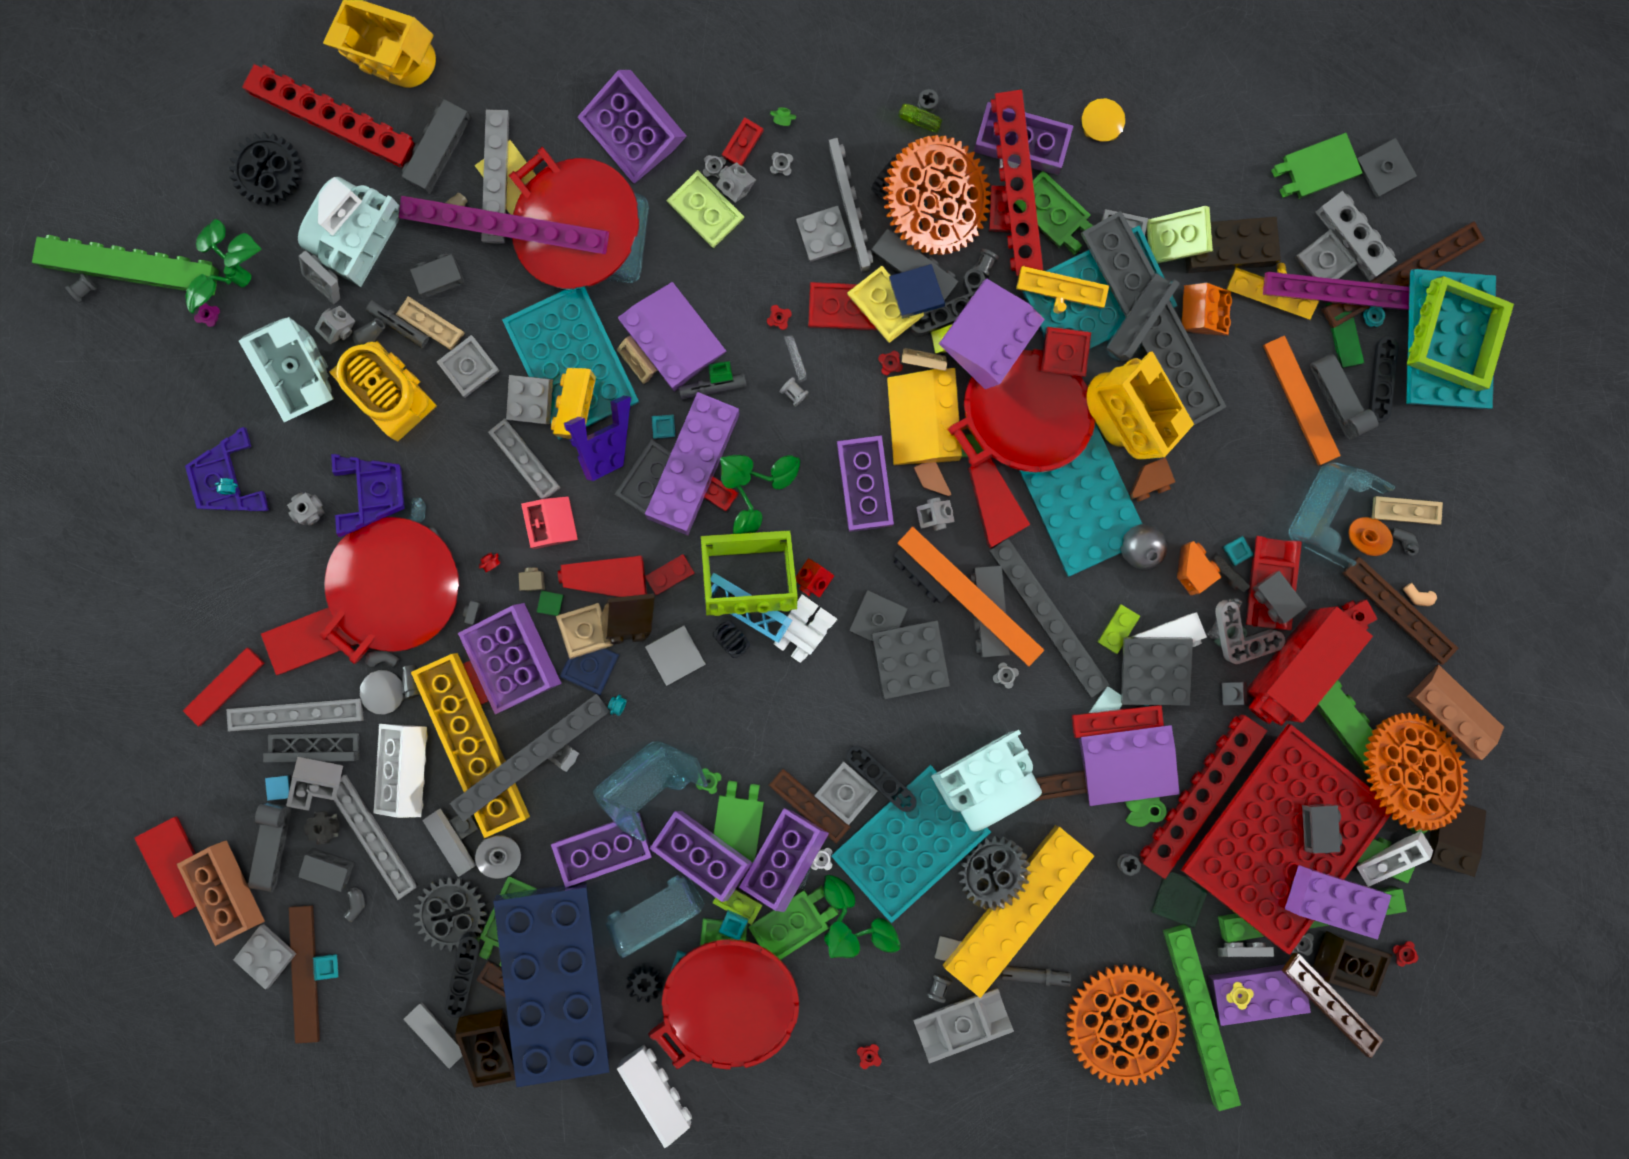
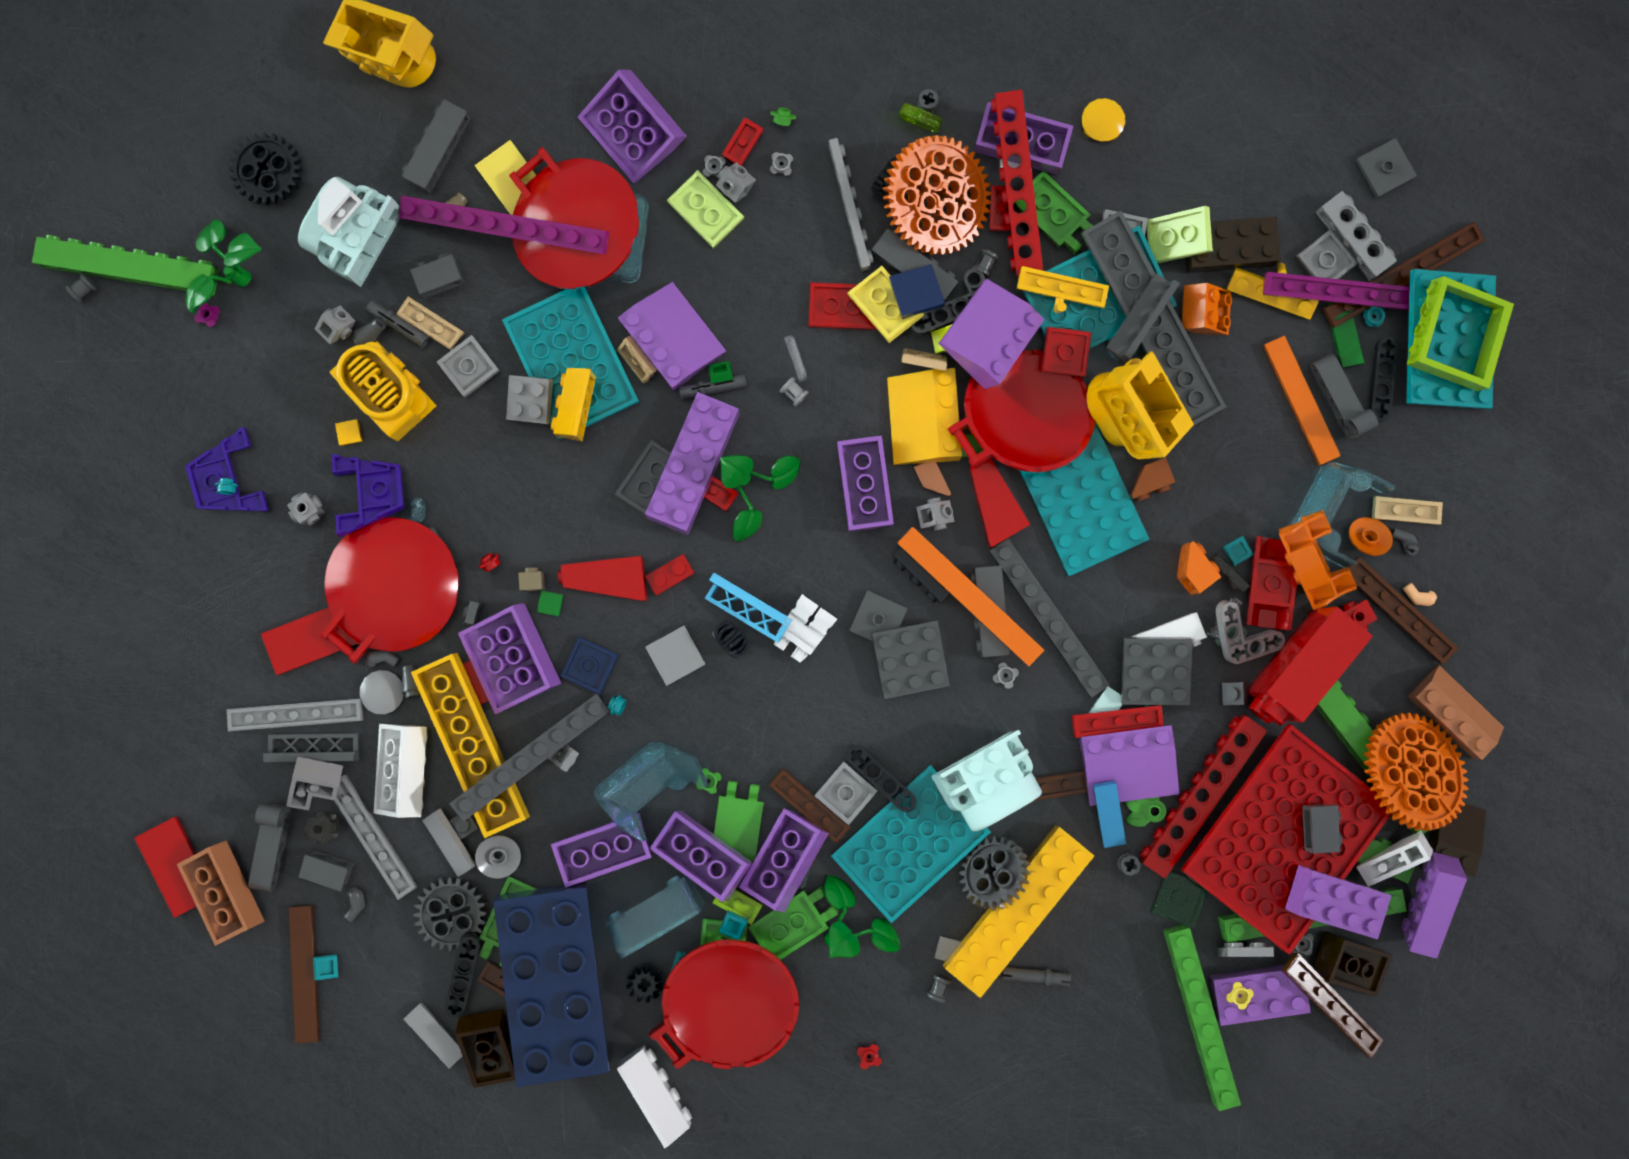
(223, 687): red tile -> none
(262, 77): red brick -> none
(264, 956): light grey plate -> none
(277, 787): medium azure tile -> none
(291, 387): light aqua brick -> none
(319, 277): light grey plate -> none
(348, 432): none -> yellow tile
(495, 166): light grey plate -> none
(524, 459): light grey tile -> none
(549, 522): coral slope -> none
(582, 631): tan tile -> none
(605, 448): dark purple wing -> none
(627, 618): dark brown slope -> none
(663, 427): teal tile -> none
(746, 544): lime window -> none
(779, 323): red plate -> none
(813, 578): red brick -> none
(823, 233): light grey plate -> none
(826, 864): white plate -> none
(894, 357): red plate -> none
(963, 1025): light grey piece -> none
(1090, 1036): orange gear -> none
(1109, 814): none -> dark azure tile
(1118, 627): lime plate -> none
(1144, 547): flat silver cylinder -> none
(1278, 597): dark grey brick -> none
(1309, 563): none -> orange bracket
(1319, 166): bright green tile -> none
(1411, 956): red plate -> none
(1433, 904): none -> medium lavender brick

